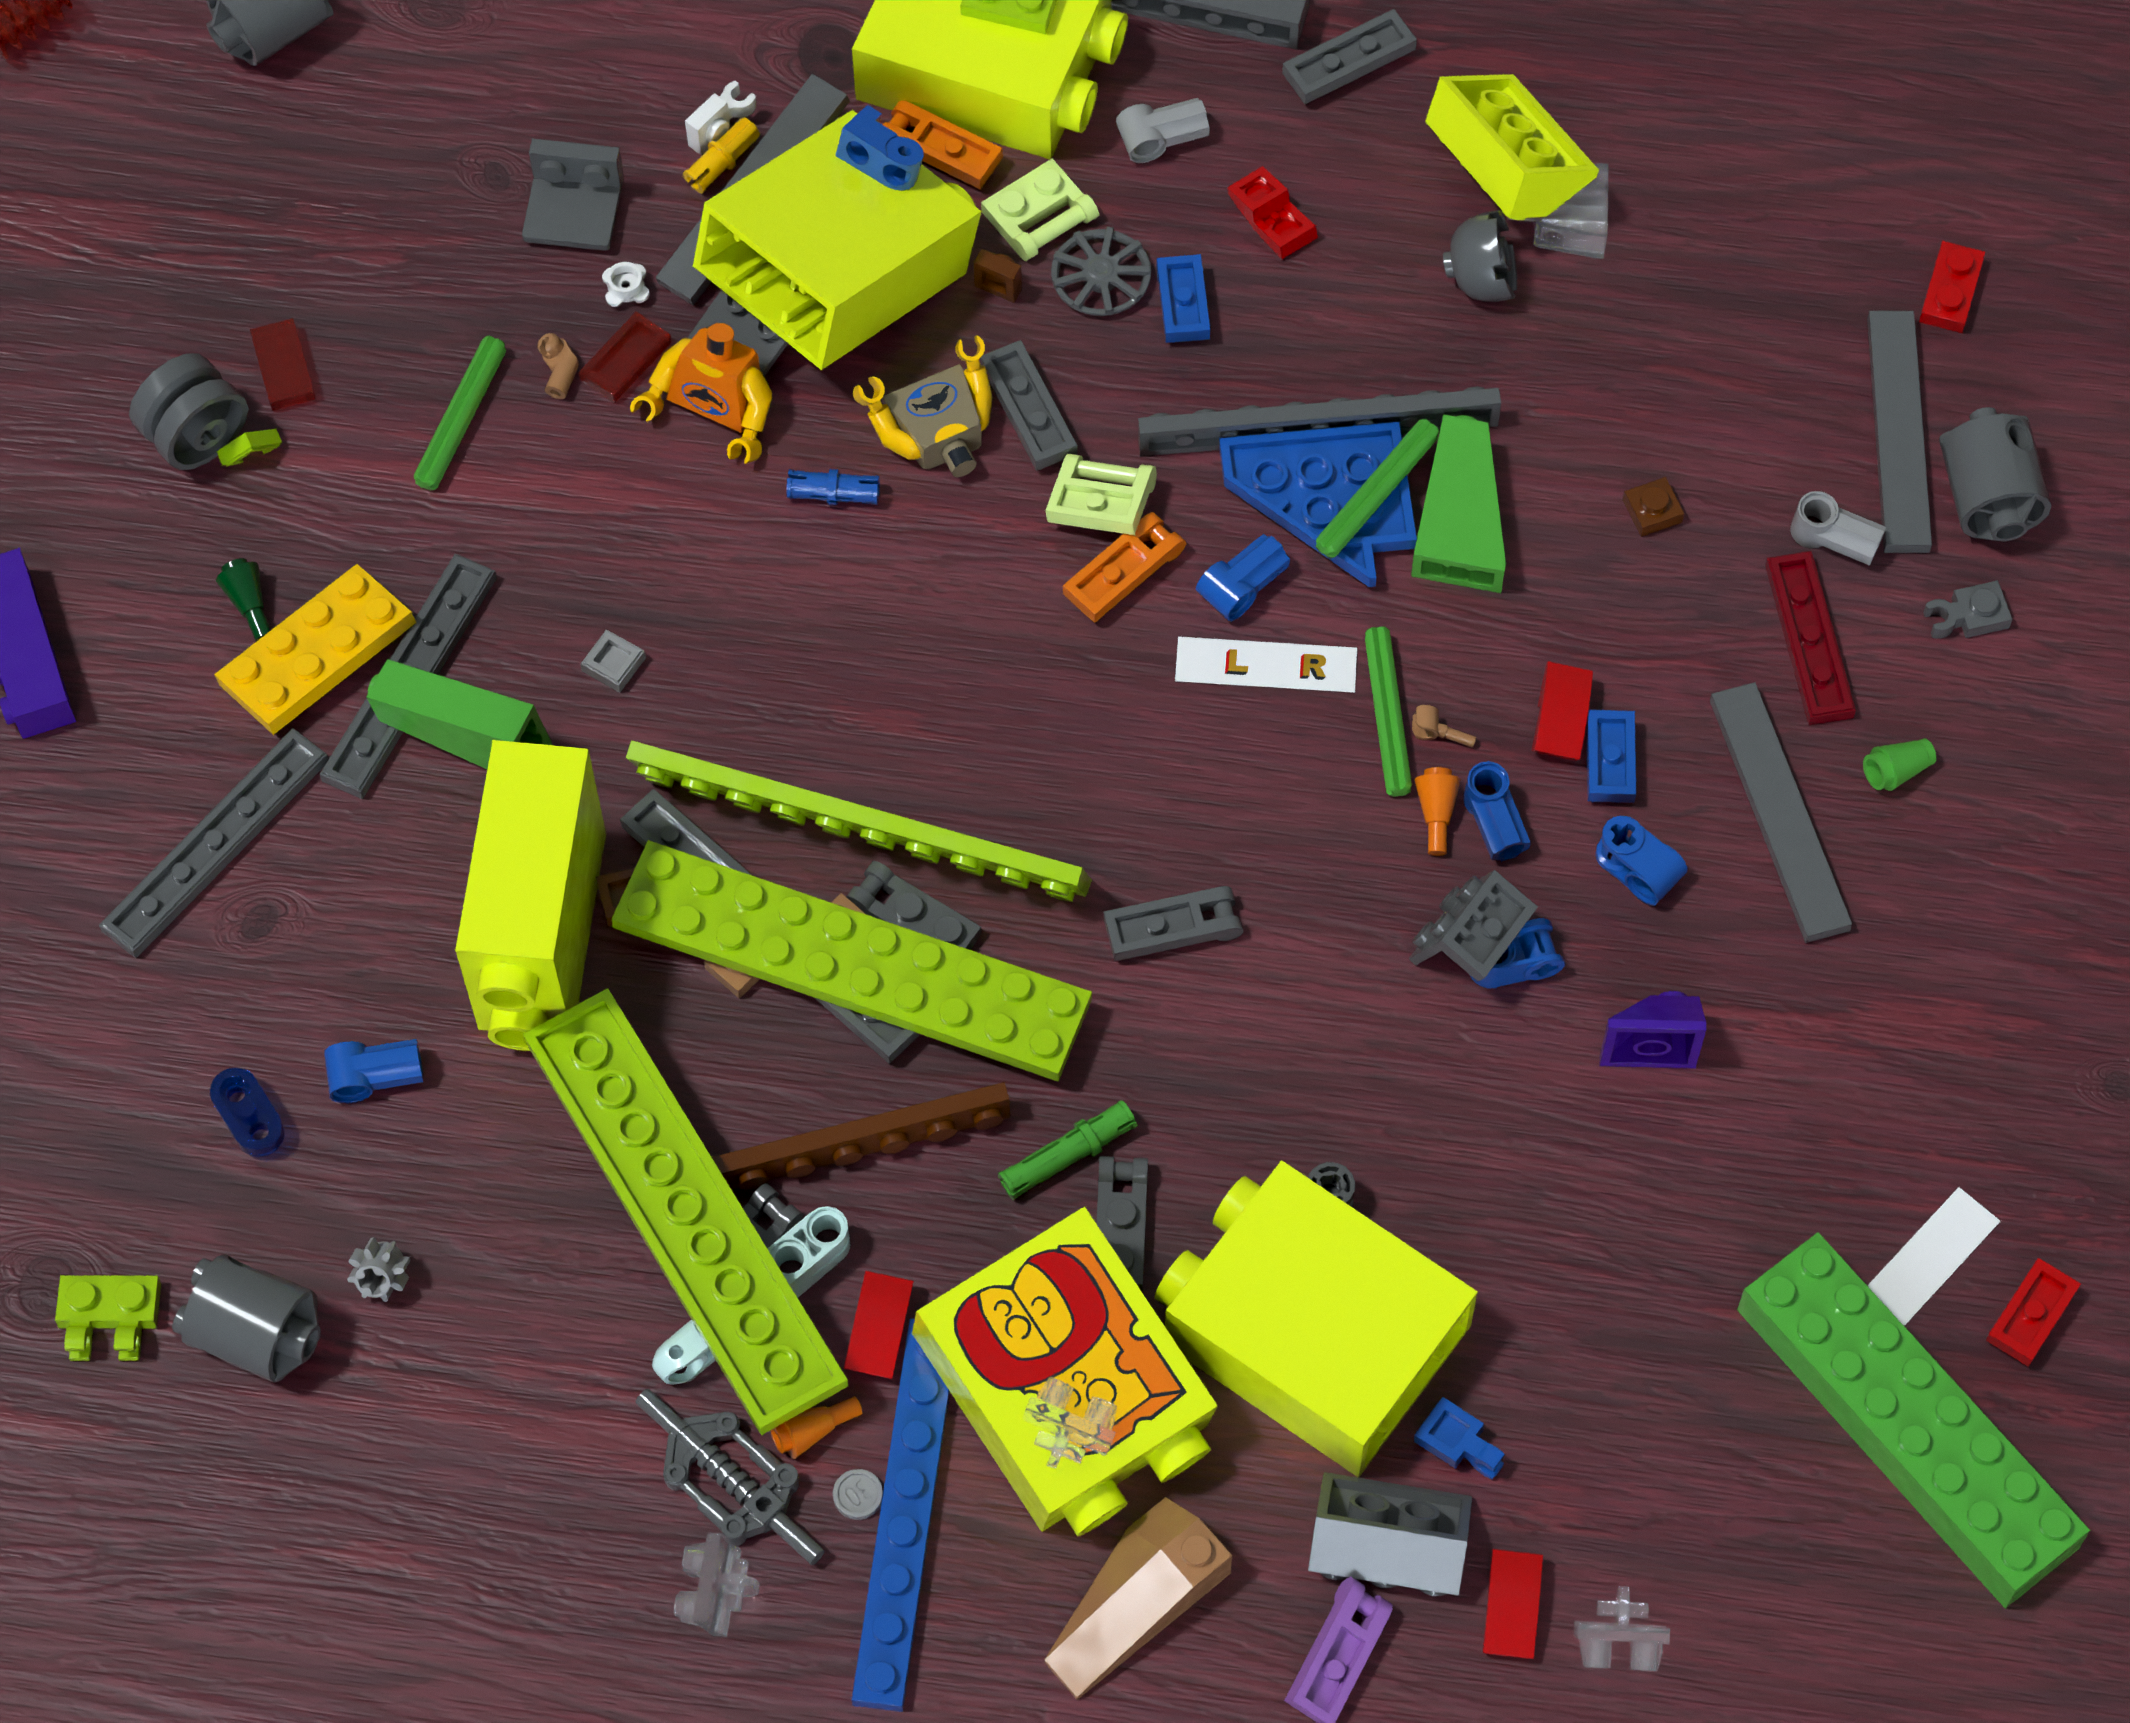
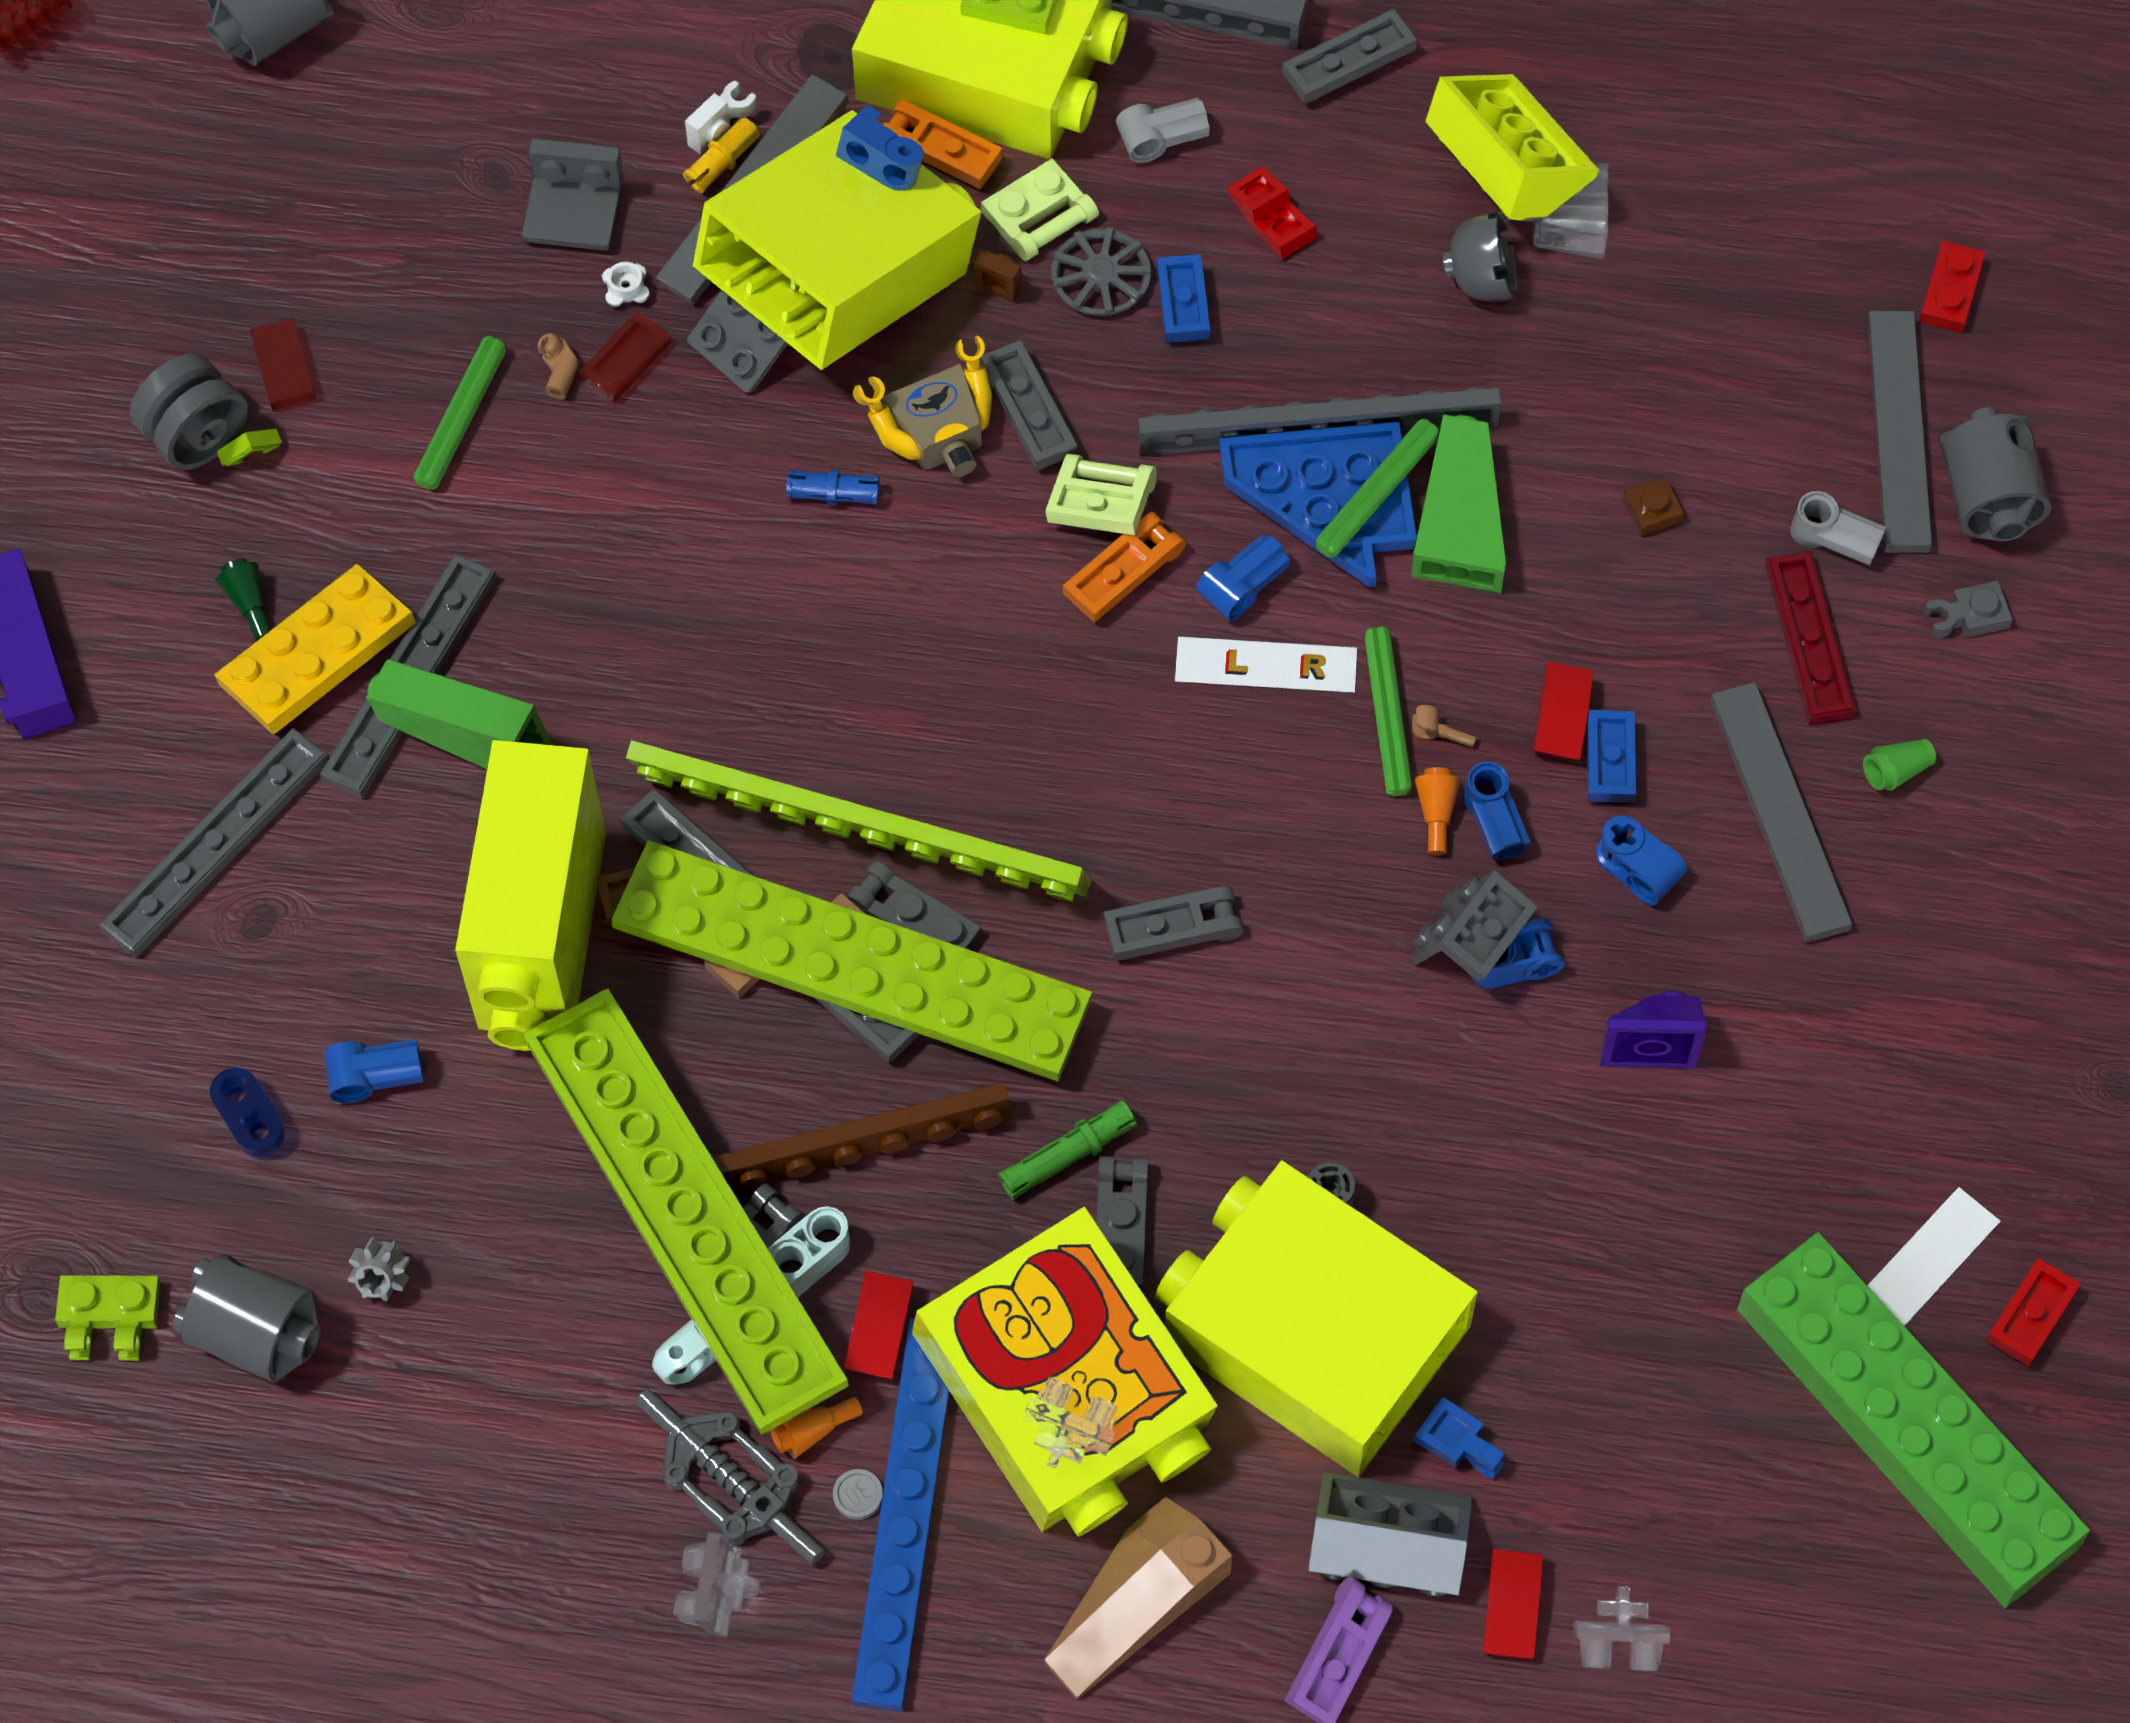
(613, 661): light grey tile -> none
(717, 381): torso -> none

